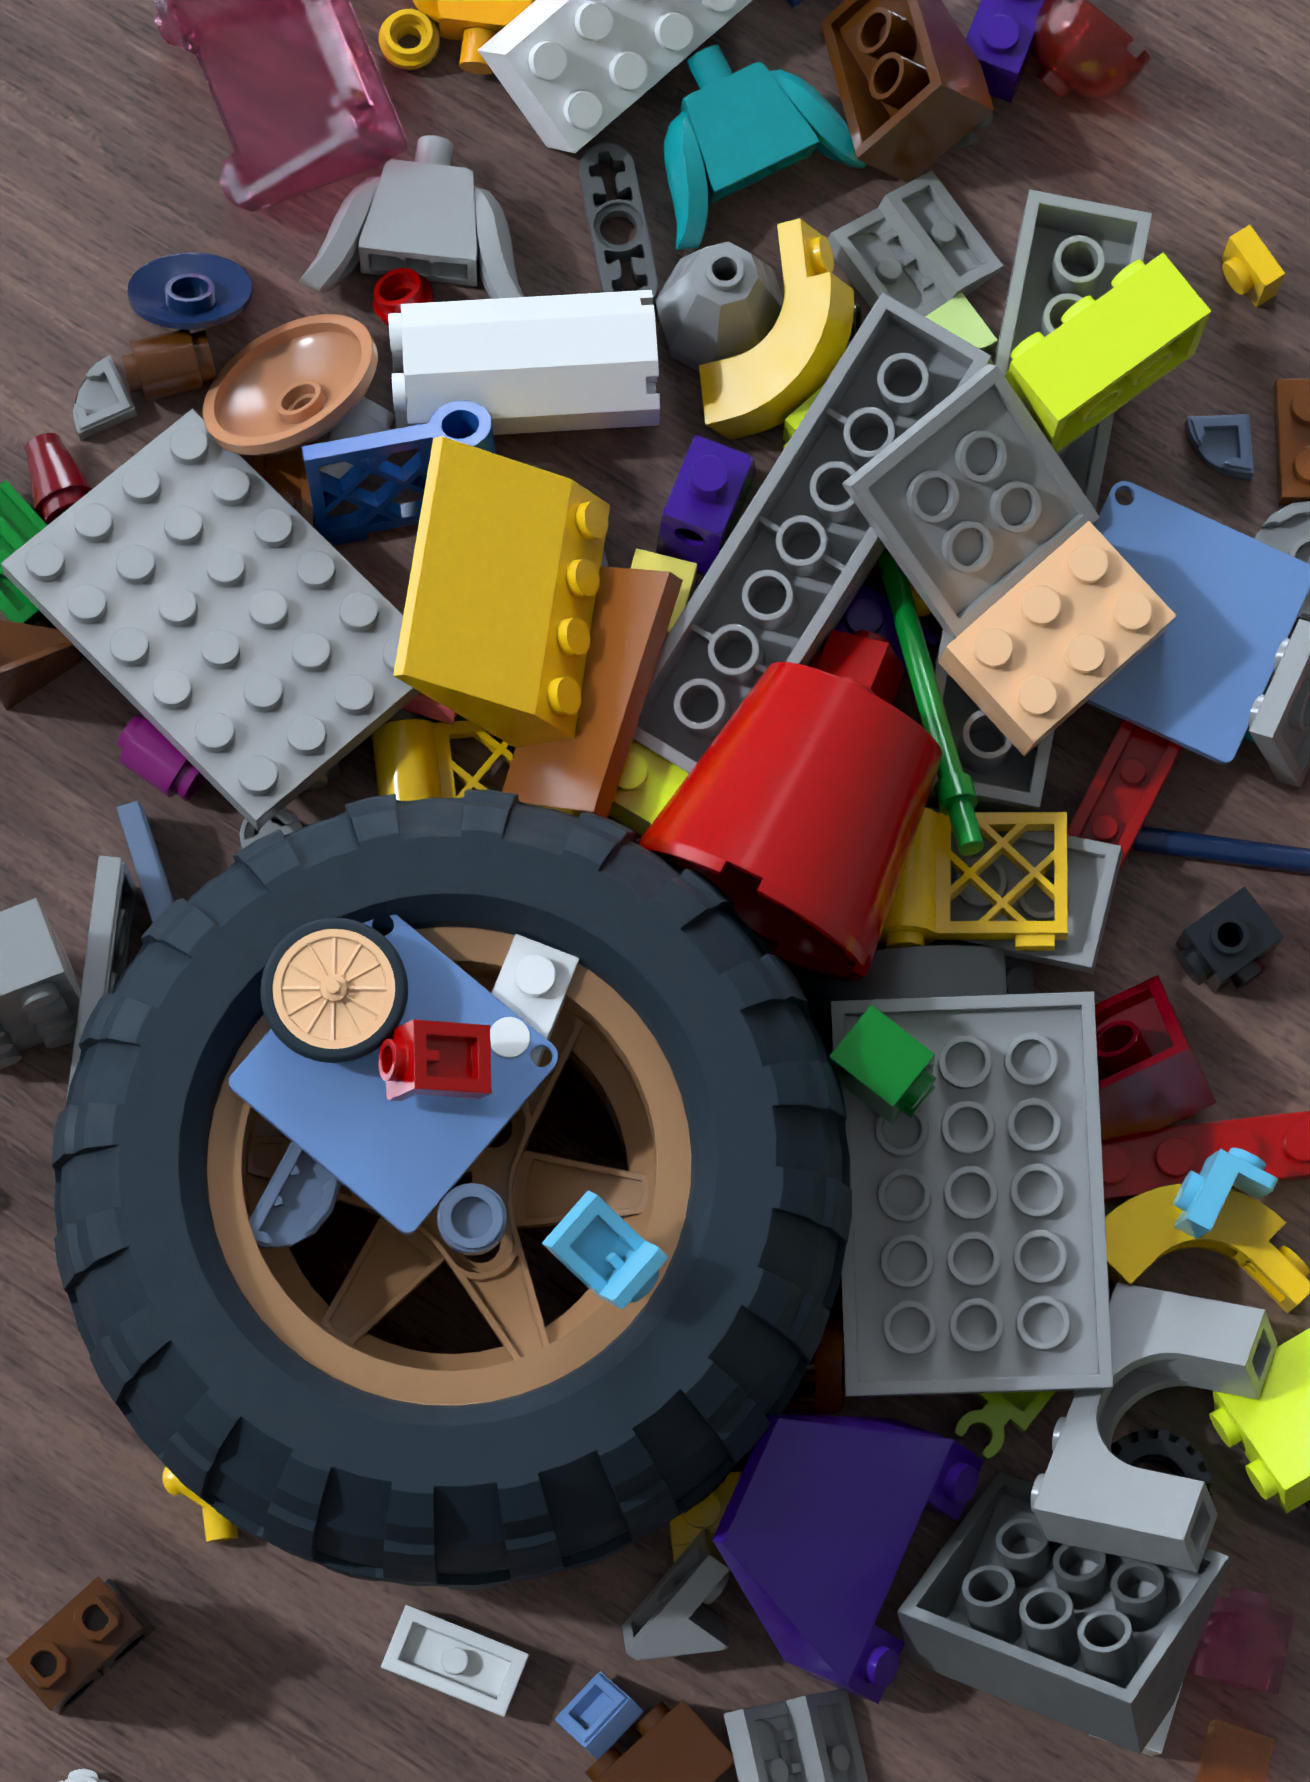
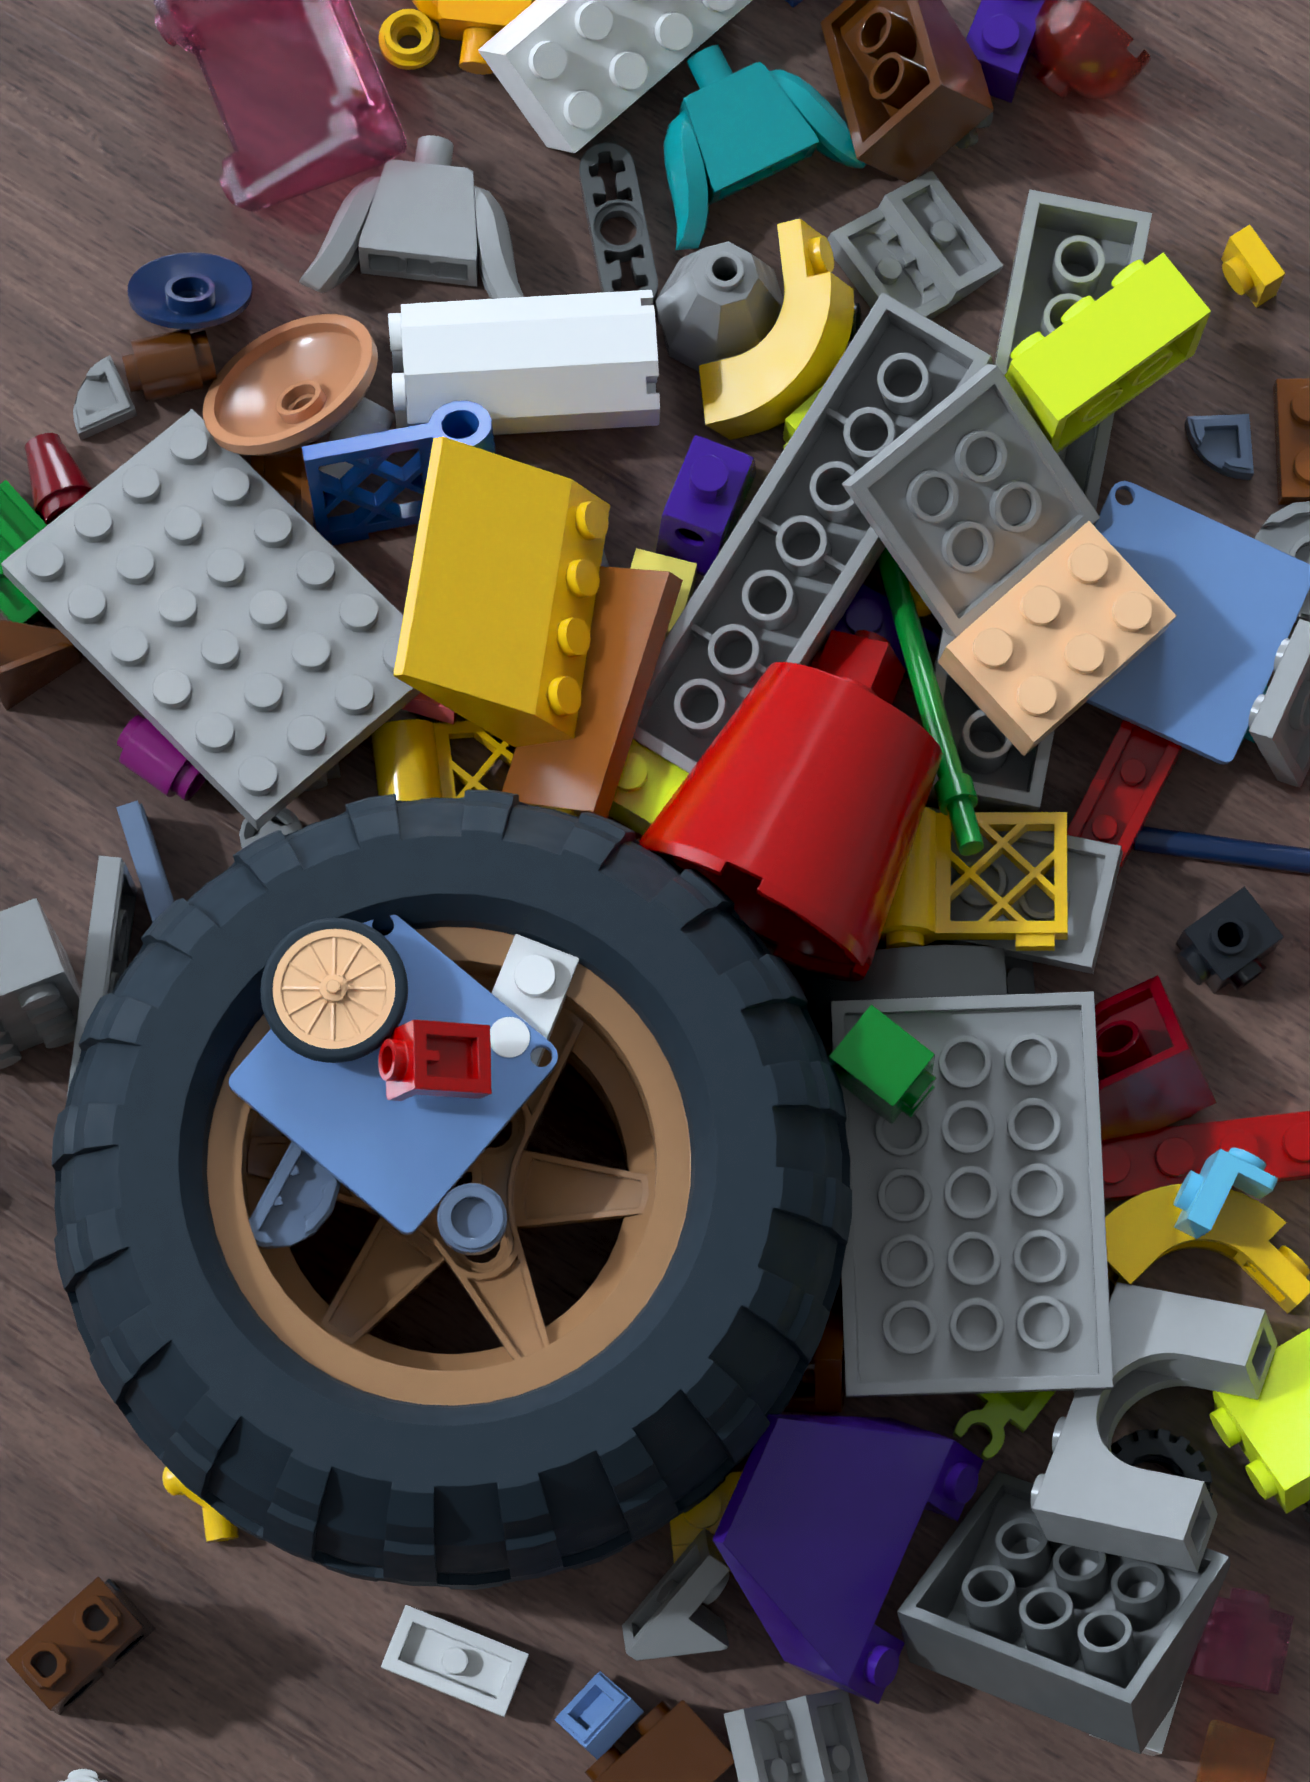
(399, 288): red plate -> none
(605, 1252): medium azure bracket -> none
(963, 320): yellowish green tile -> none

